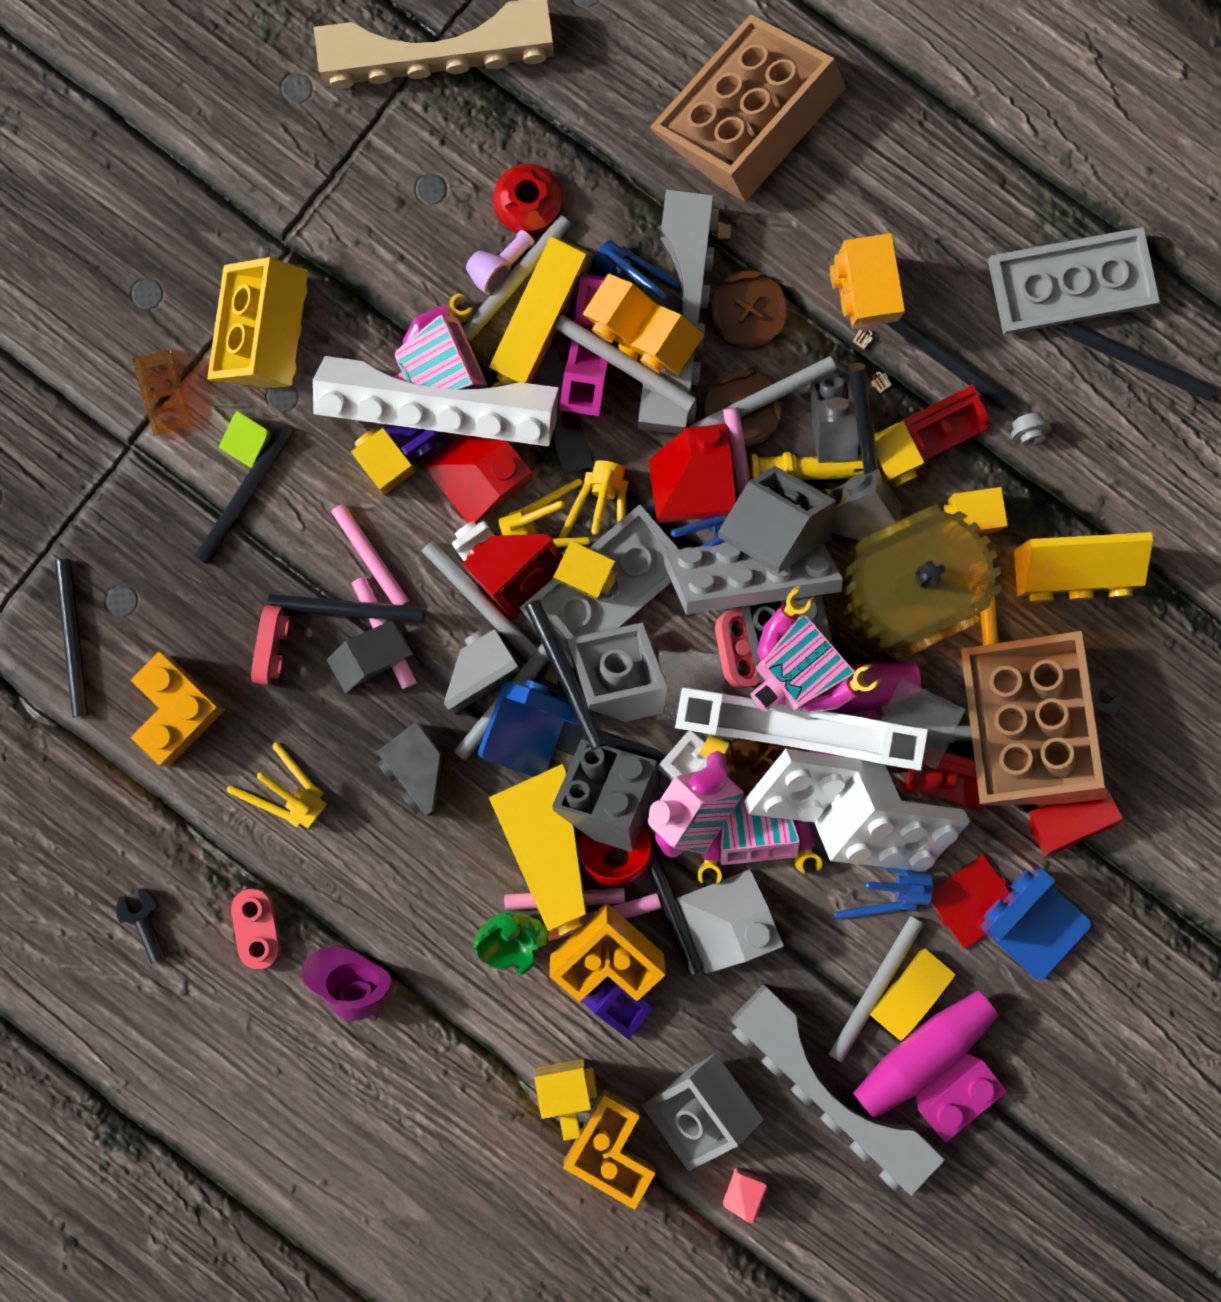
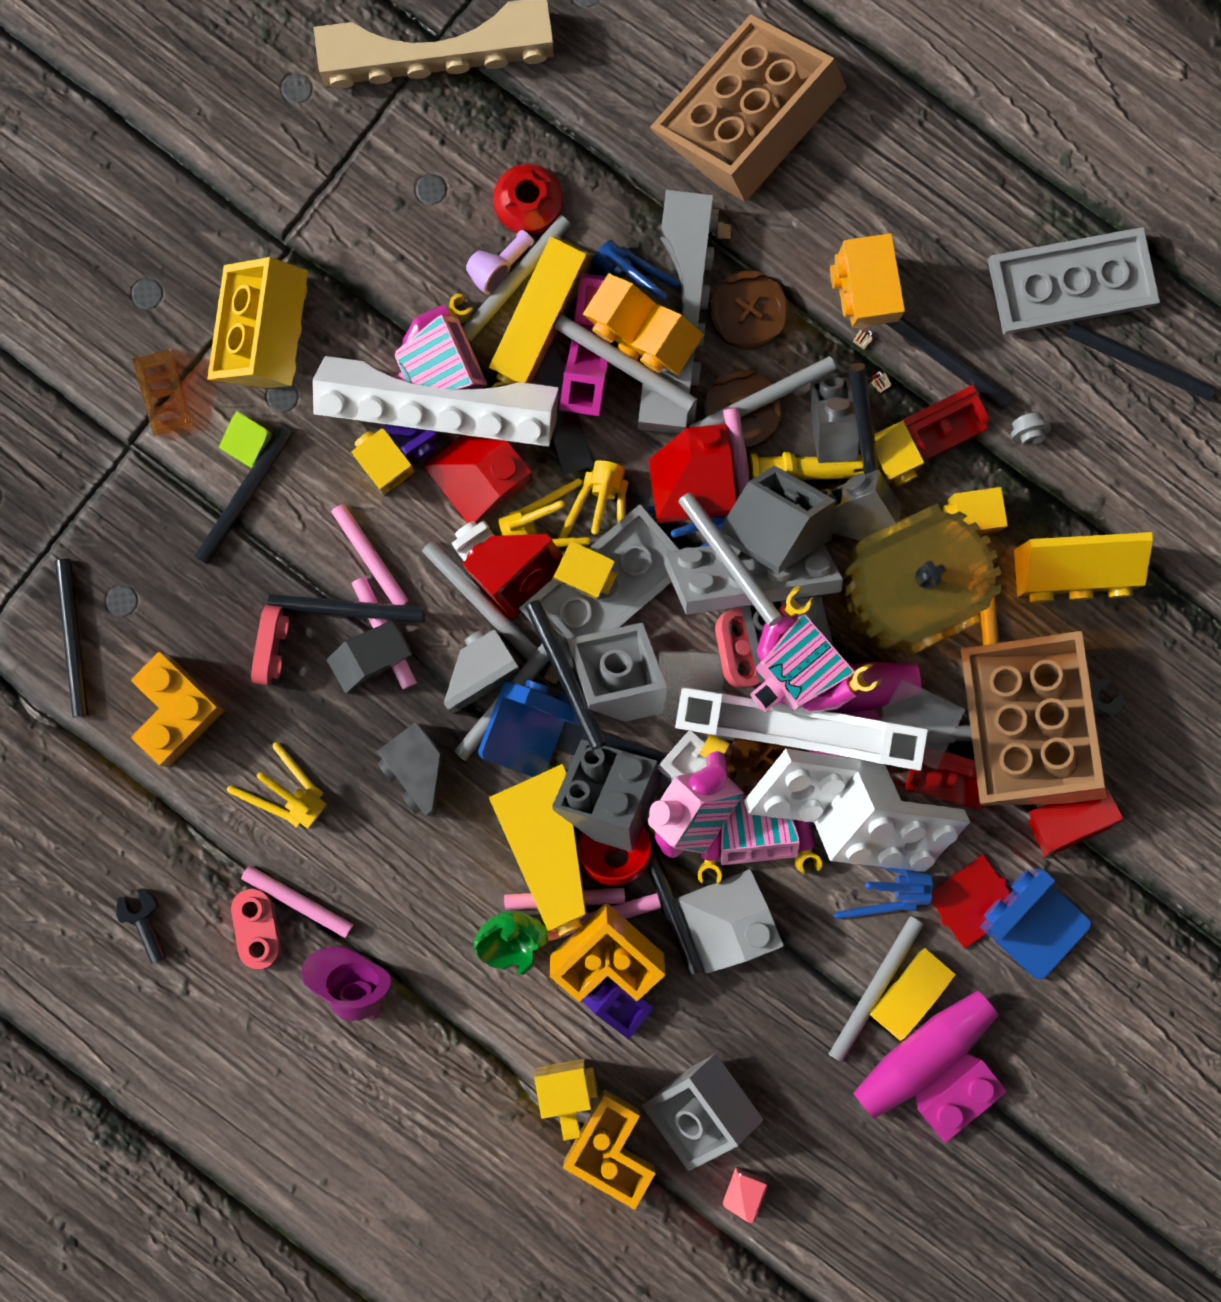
(297, 901): none -> bright pink bar
(730, 559): none -> light grey bar
(895, 1147): light grey arch -> none

